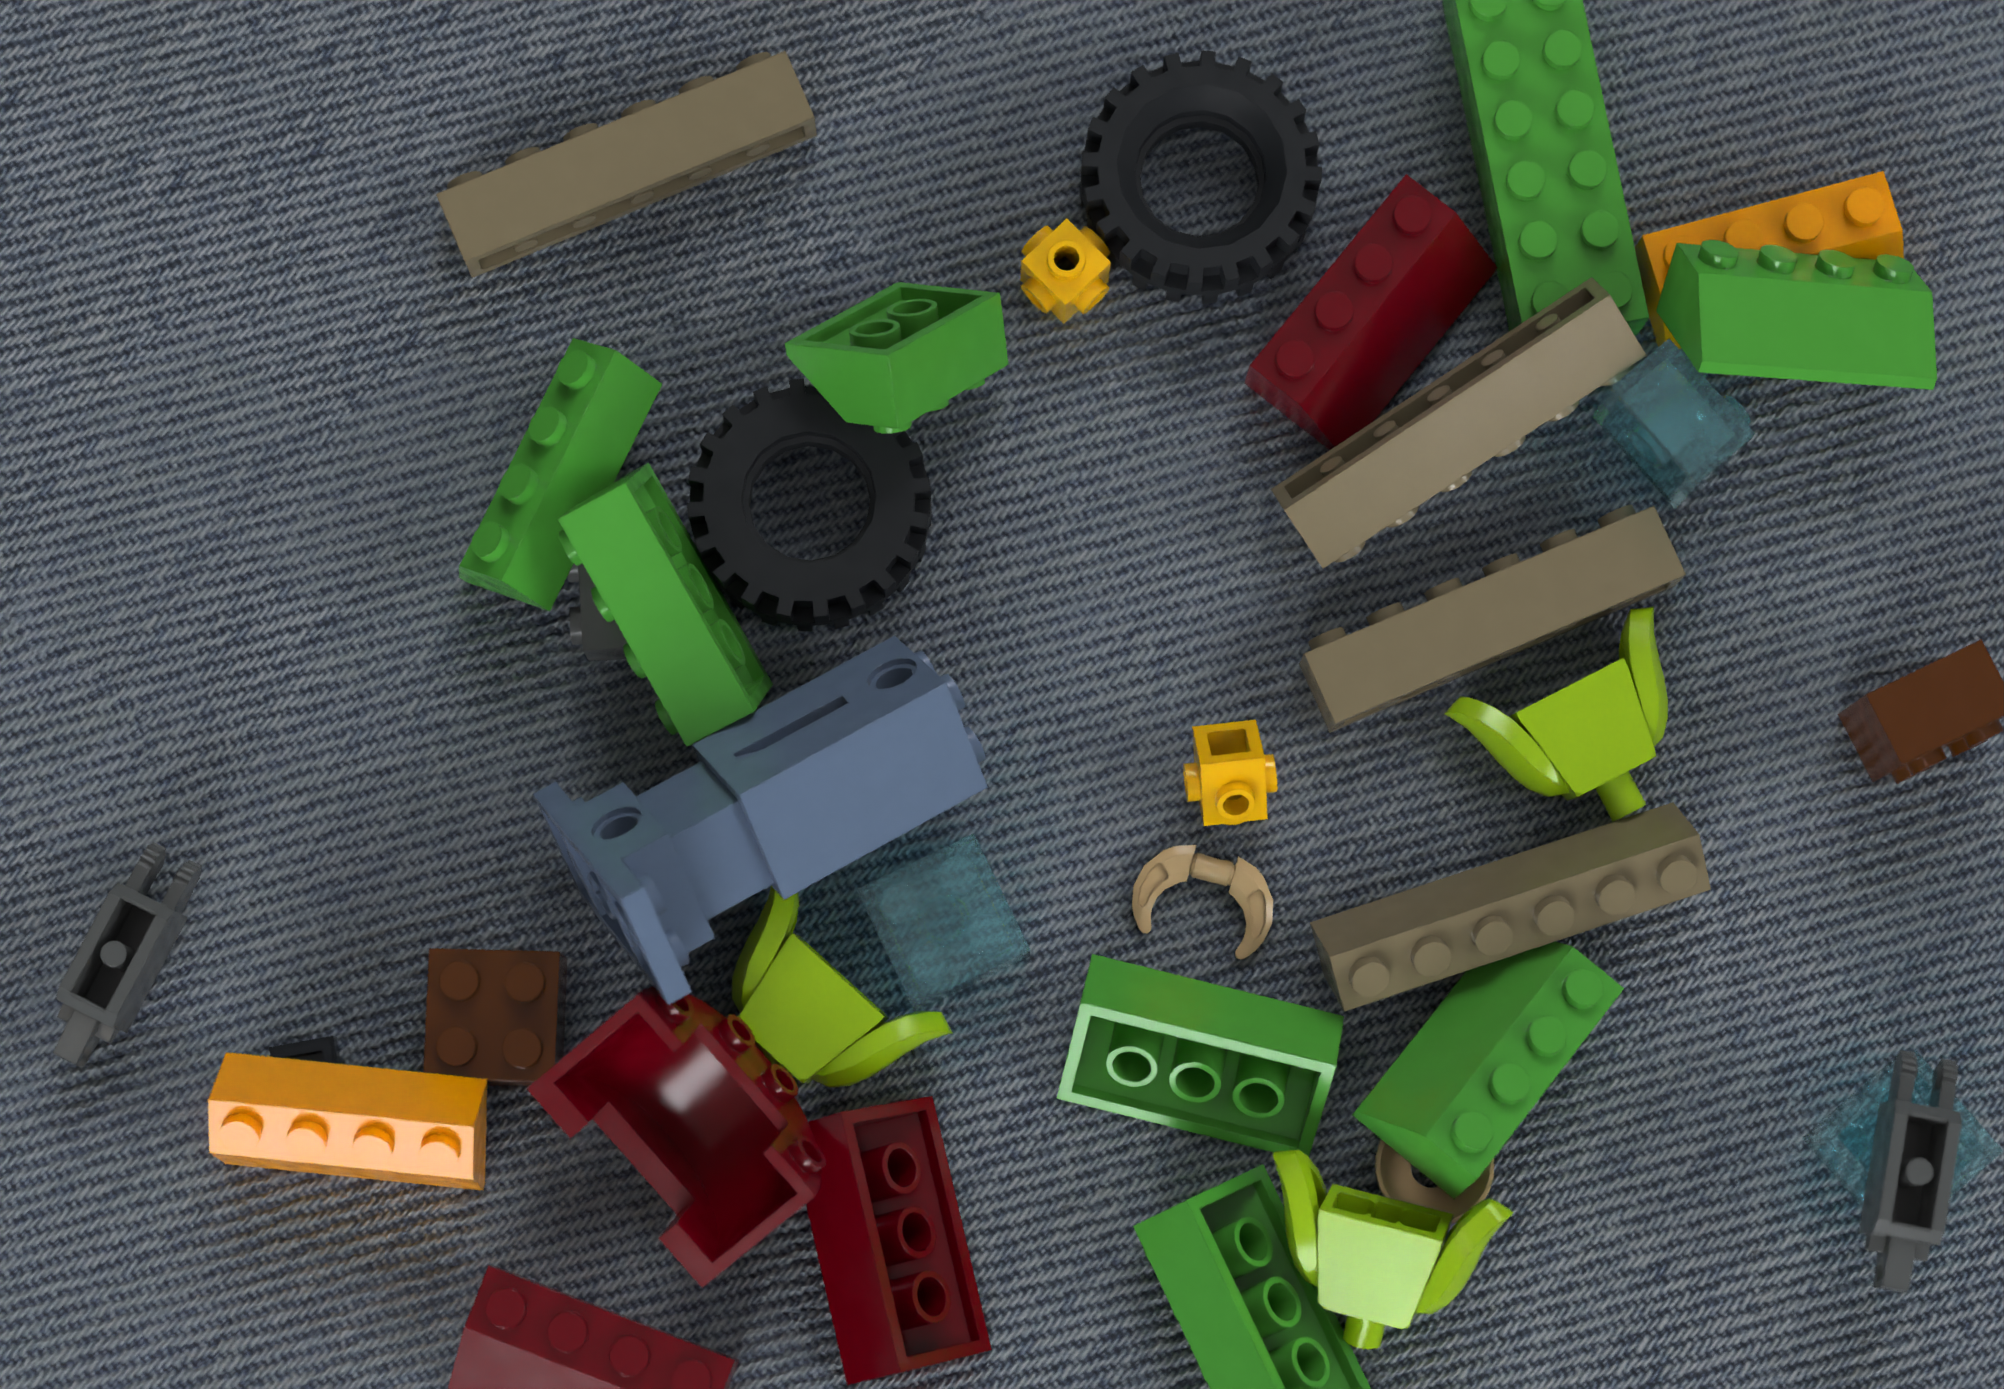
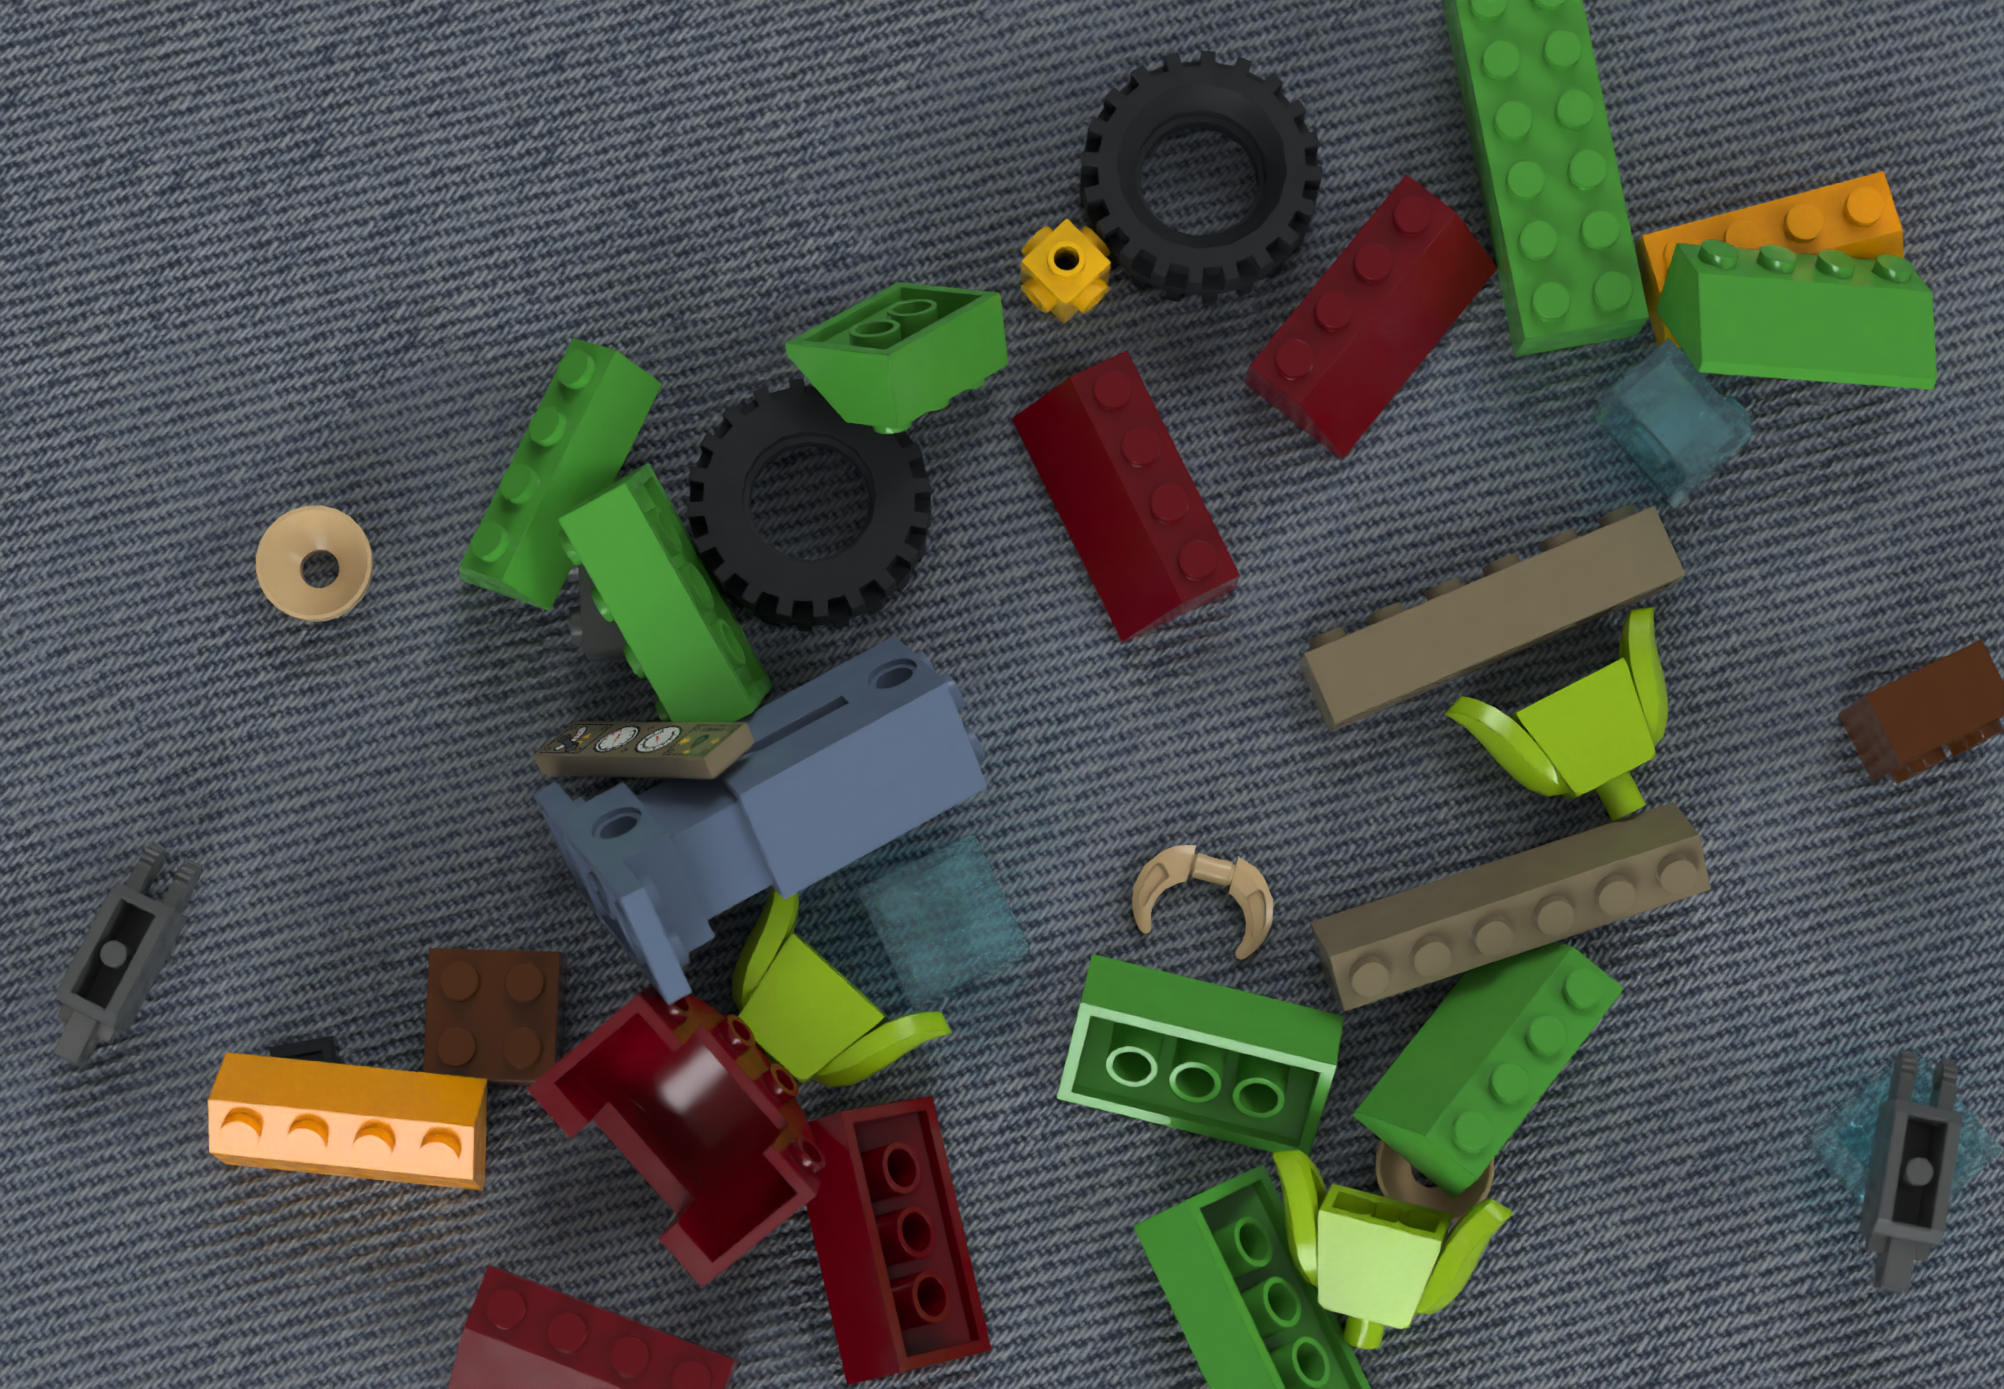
(293, 541): none -> tan piece
(627, 162): dark tan brick -> none
(645, 749): none -> dark tan tile
(1125, 498): none -> dark red slope
(1230, 773): yellow brick -> none
(1459, 423): dark tan brick -> none

